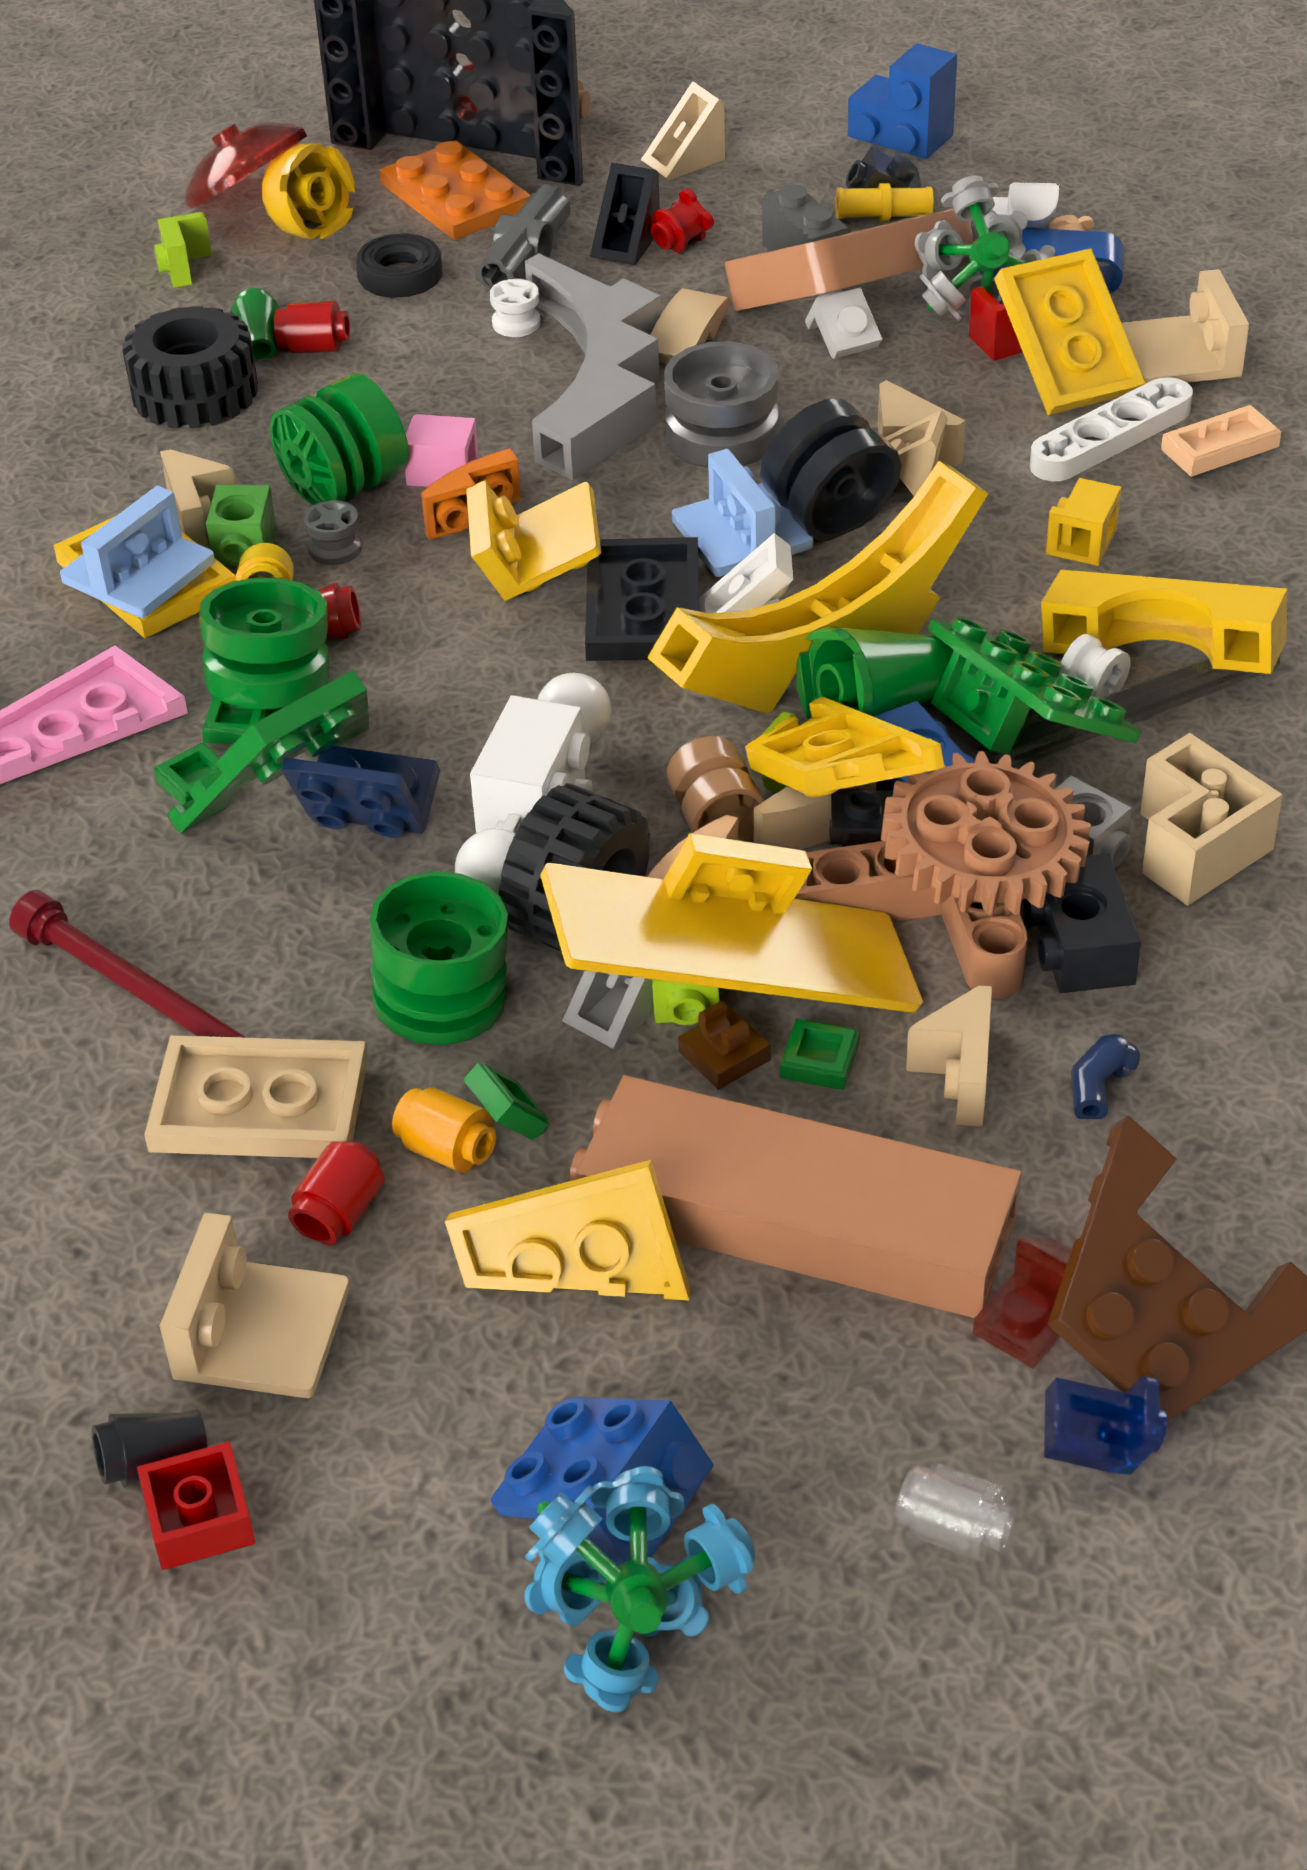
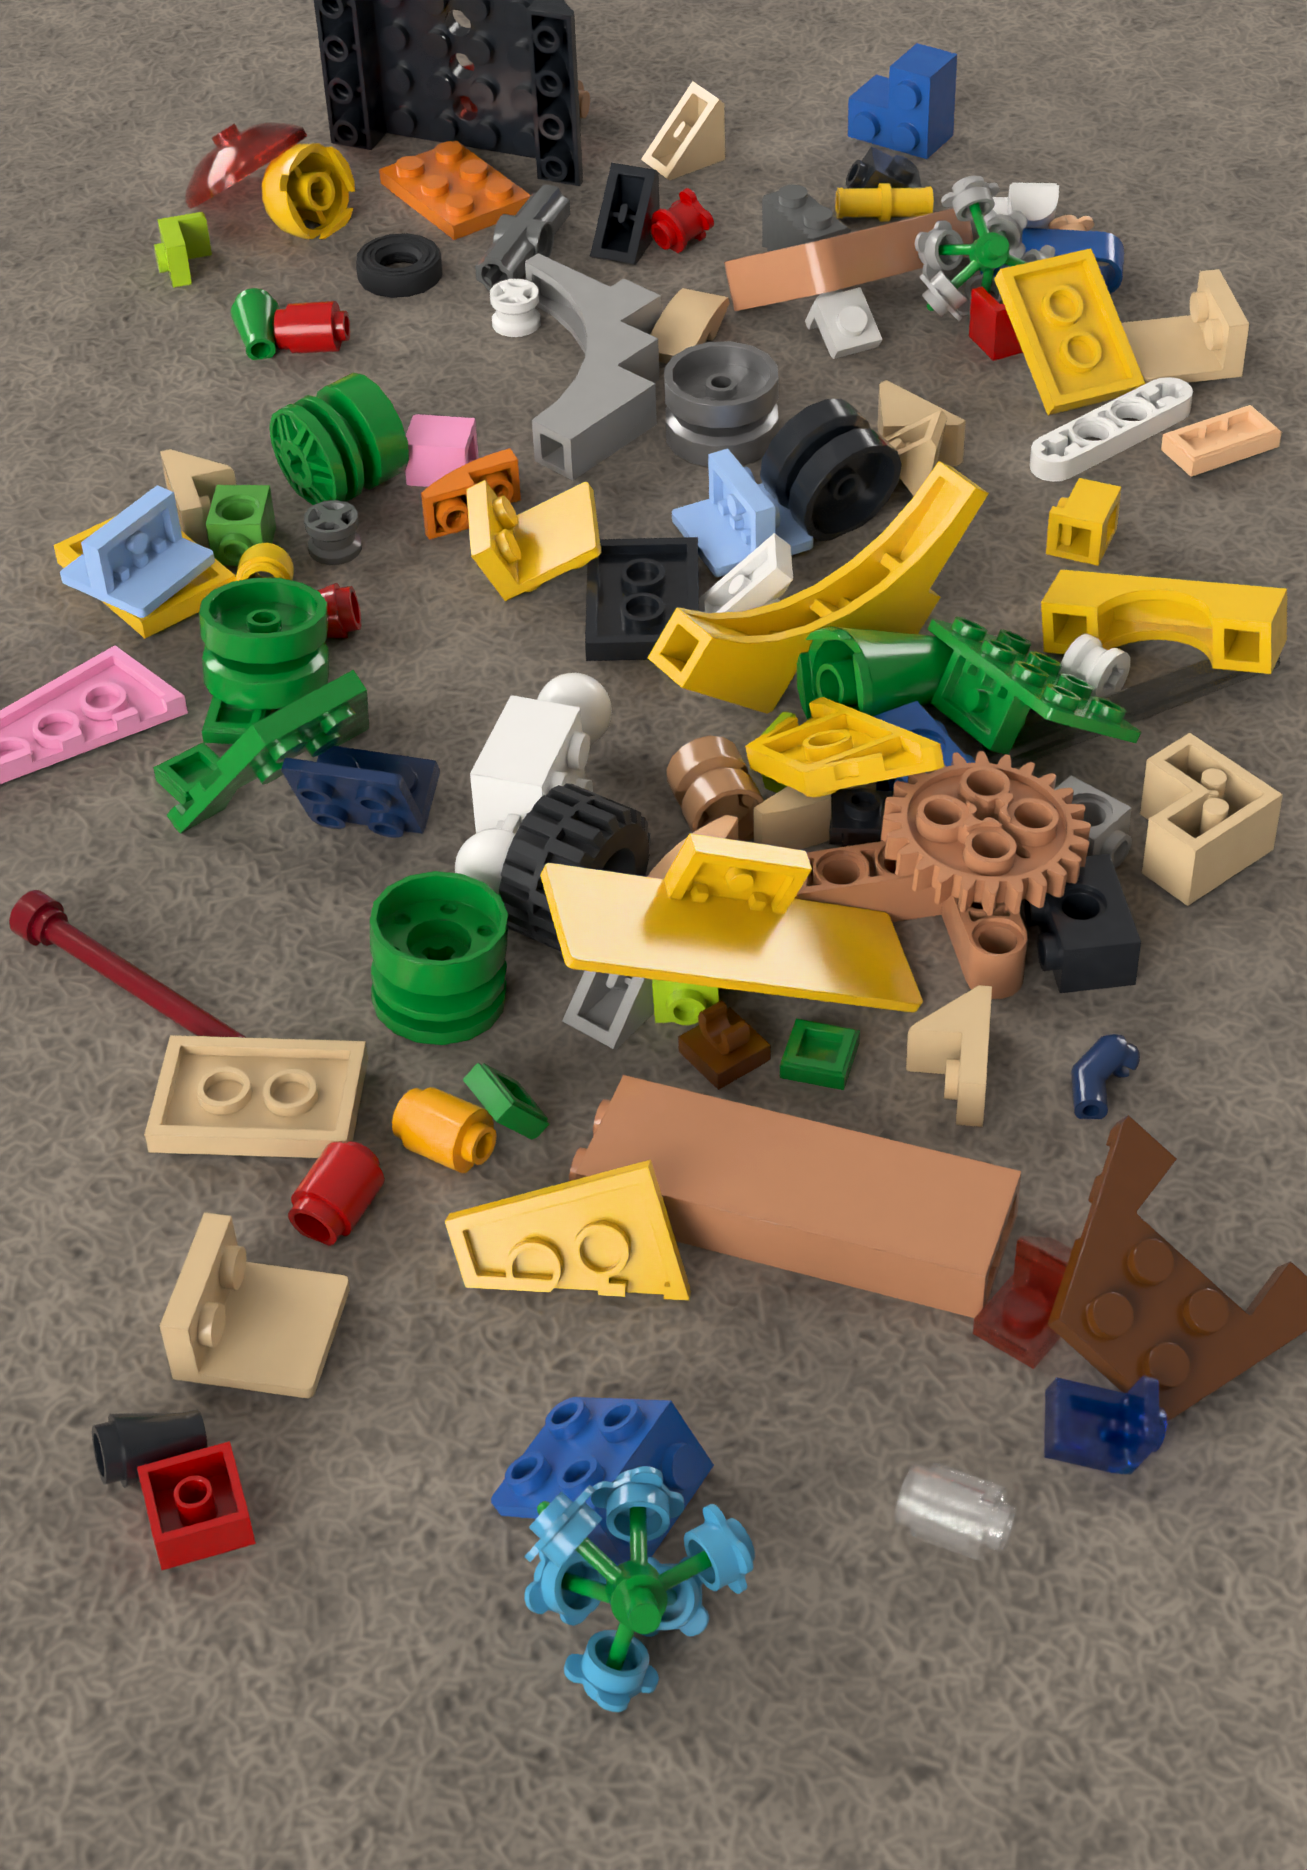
(190, 366): black tyre -> none

